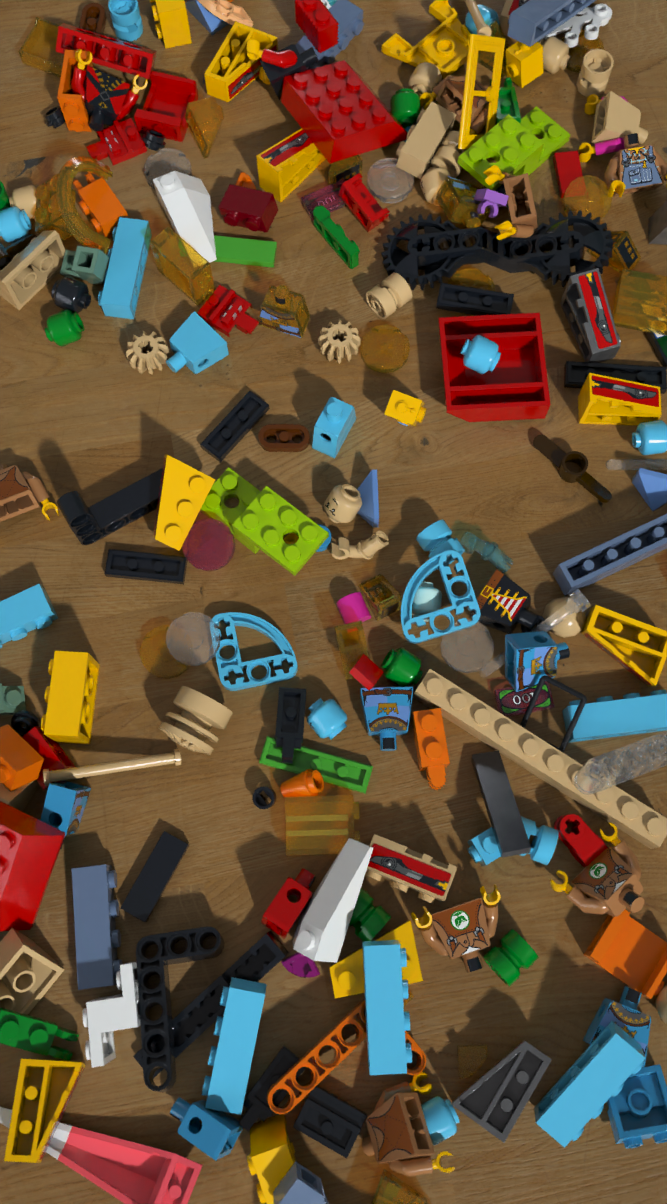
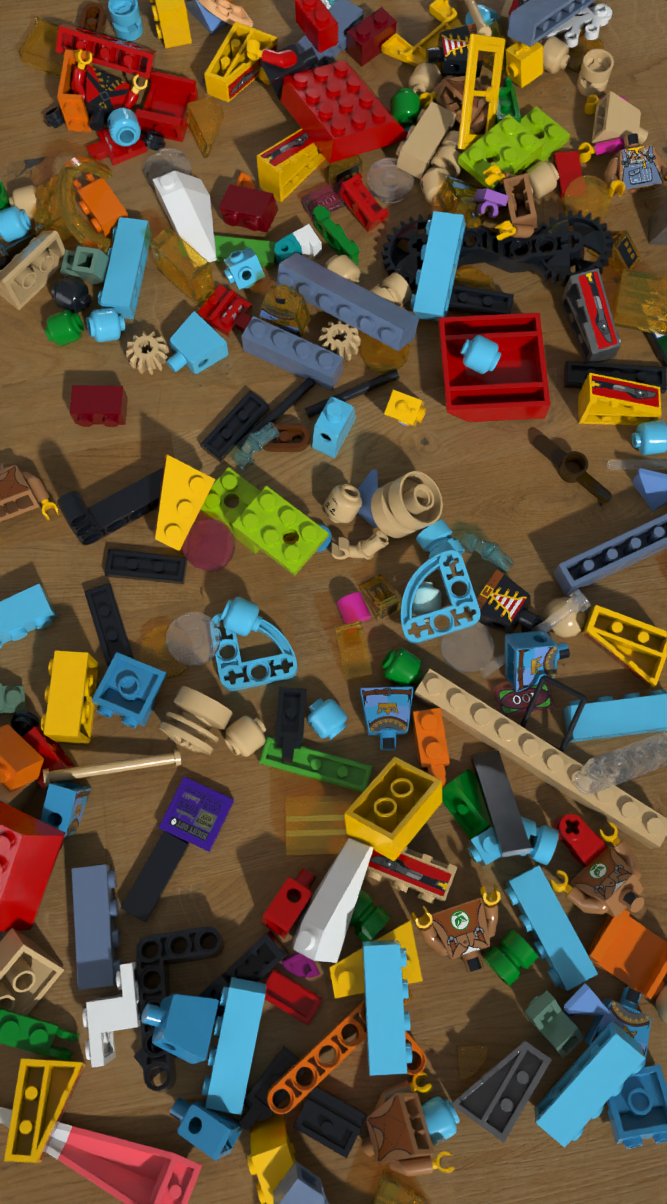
(98, 405): none -> dark red brick
(105, 325): none -> medium azure head
(108, 622): none -> black tile
(124, 127): none -> medium azure head
(128, 690): none -> dark azure plate
(182, 1025): none -> dark azure torso
(196, 814): none -> dark purple tile
(241, 616): none -> medium azure head
(243, 268): none -> medium azure brick
(245, 736): none -> tan head
(255, 443): none -> clear light blue piece
(260, 801): black hinge -> none
(280, 409): none -> black bar
(291, 997): none -> red tile
(292, 353): none -> sand blue brick
(302, 241): none -> leg
(304, 784): orange cone -> none
(344, 267): none -> tan head
(348, 301): none -> sand blue brick
(355, 391): none -> black bar
(366, 672): red tile -> none
(367, 37): none -> dark red brick
(393, 808): none -> yellow brick
(406, 504): none -> tan wheel
(439, 265): none -> medium azure brick
(453, 51): none -> black torso
(466, 803): none -> green panel
(542, 178): none -> tan head
(551, 929): none -> medium azure brick
(553, 1024): none -> sand green brick
(585, 1003): none -> medium blue slope

